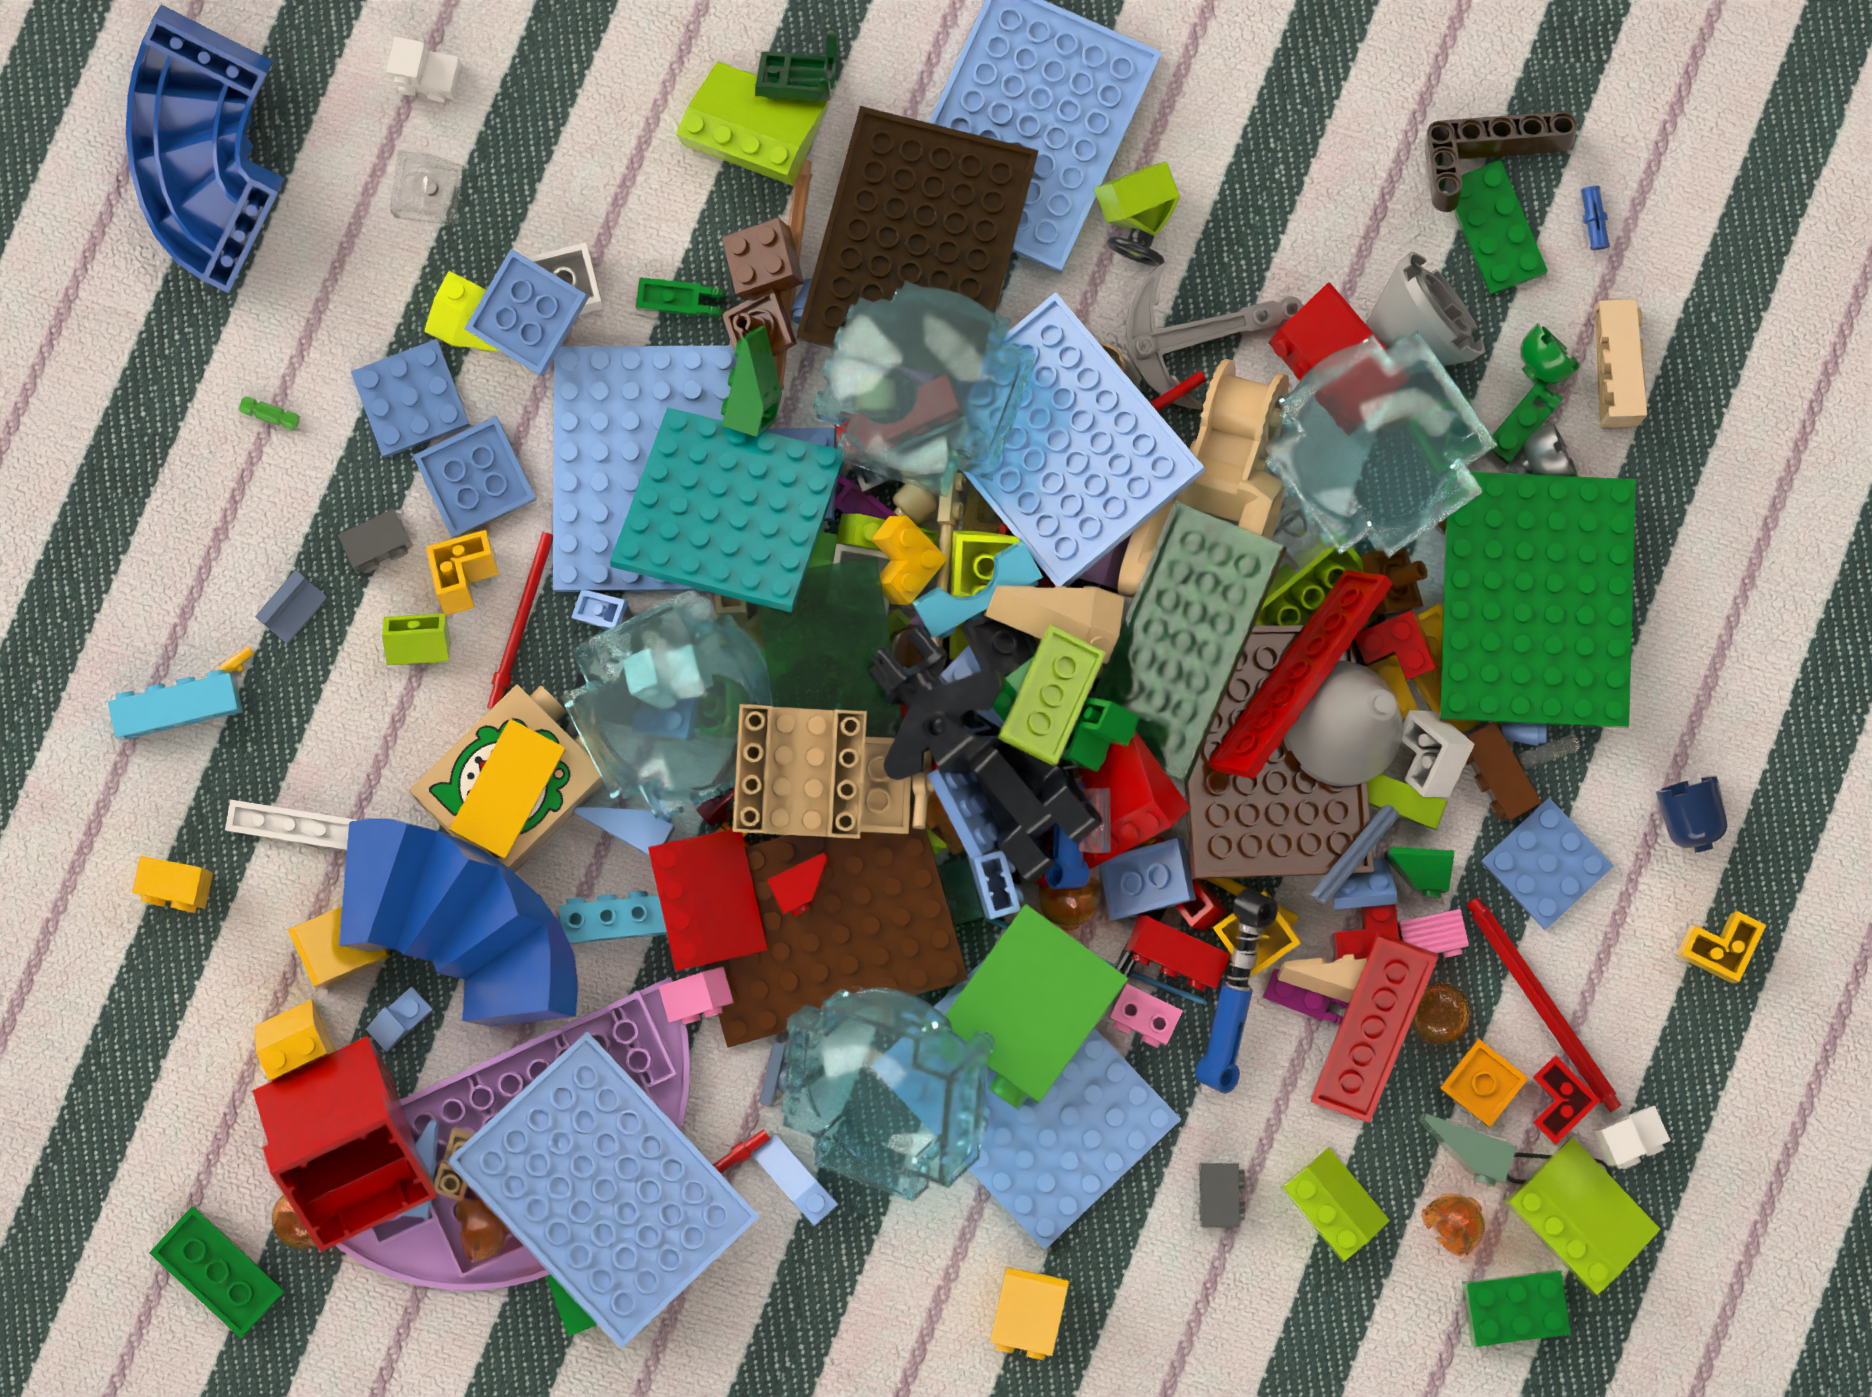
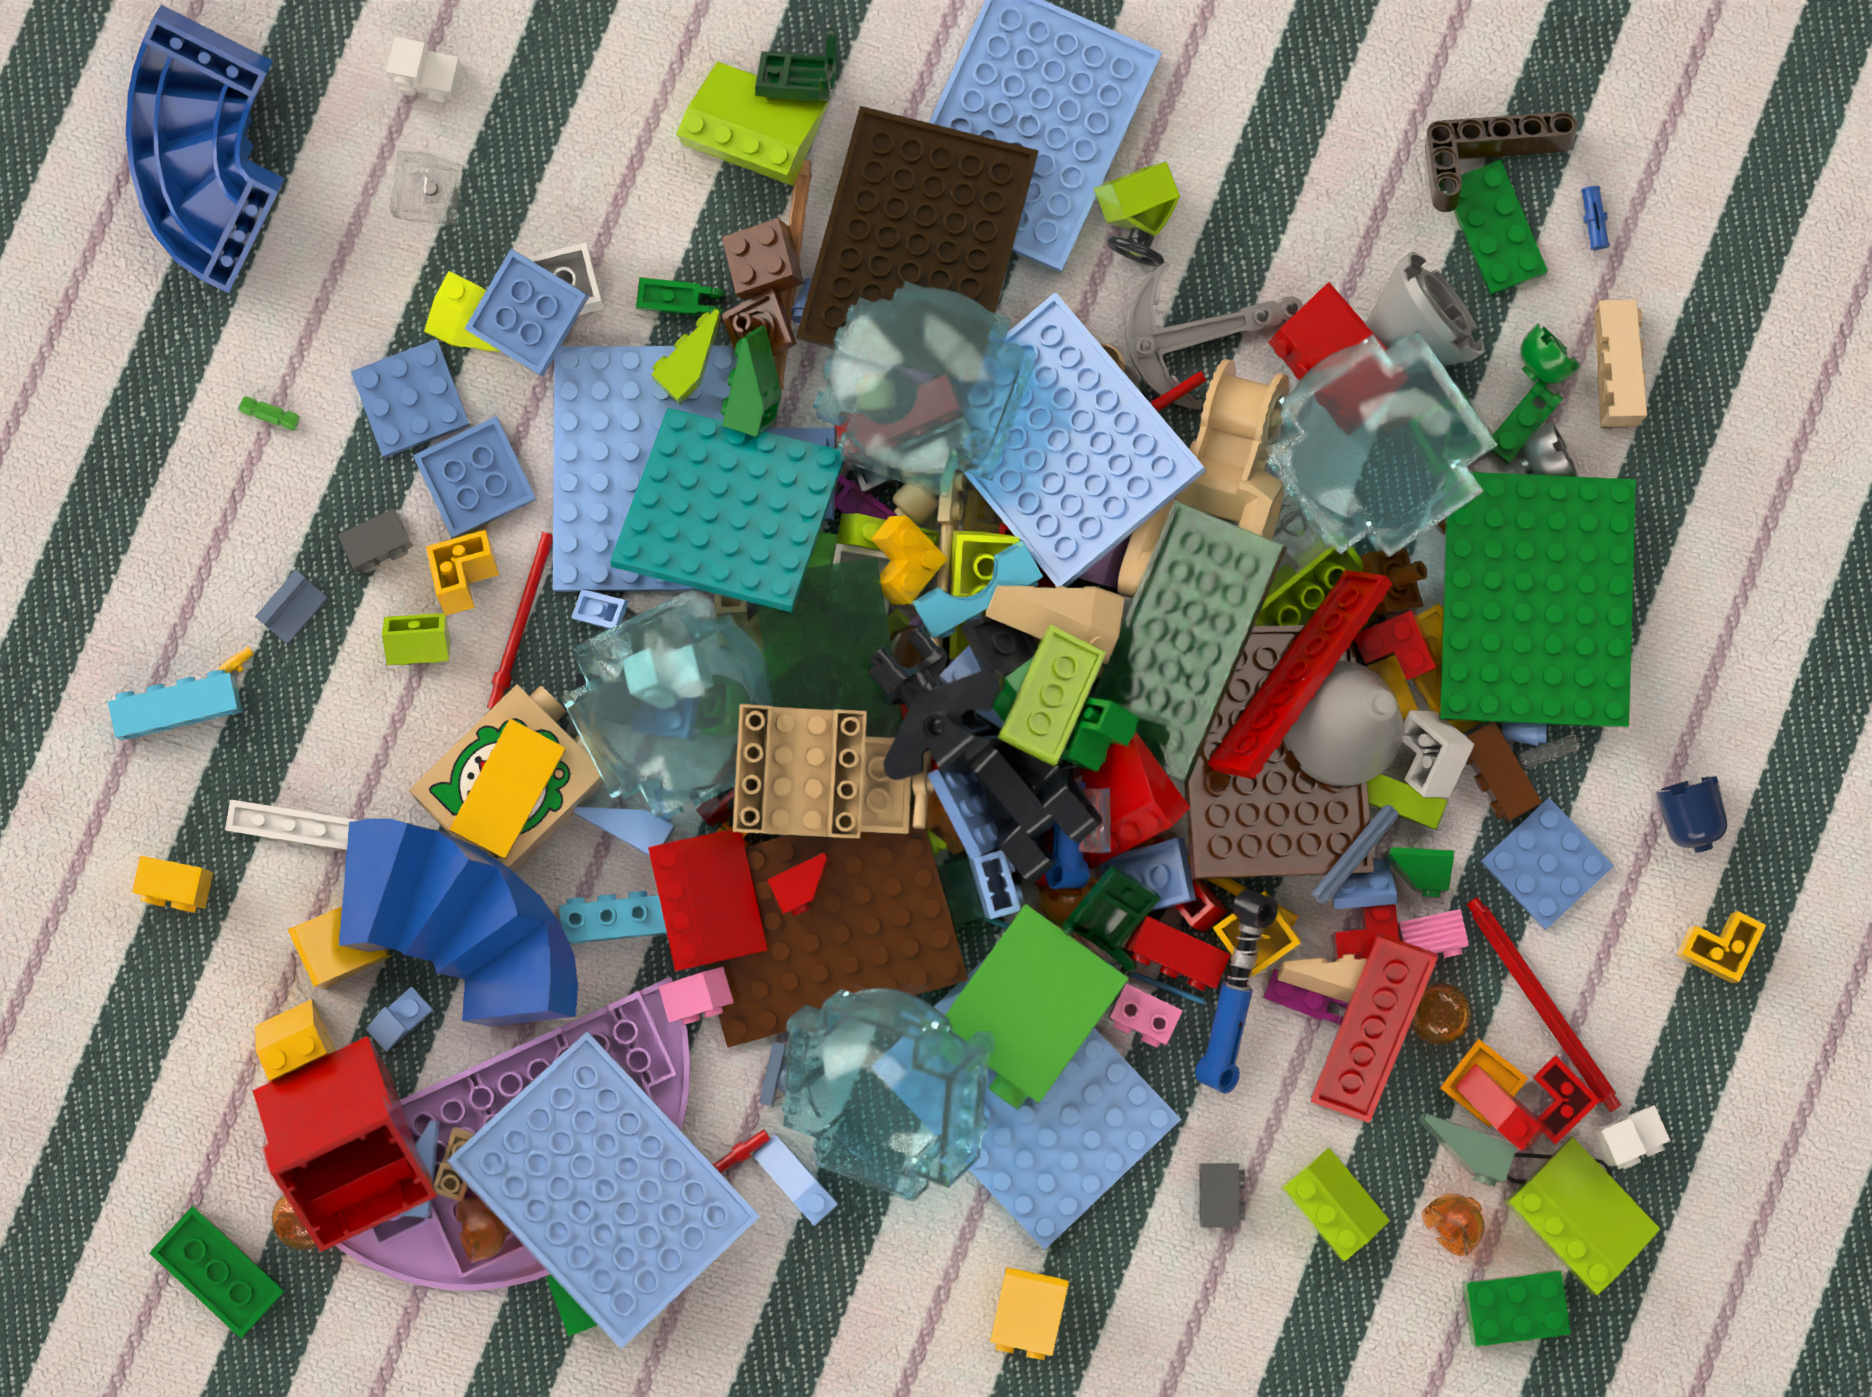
(685, 367): none -> lime slope
(1112, 913): none -> dark green piece
(1501, 1108): none -> slope

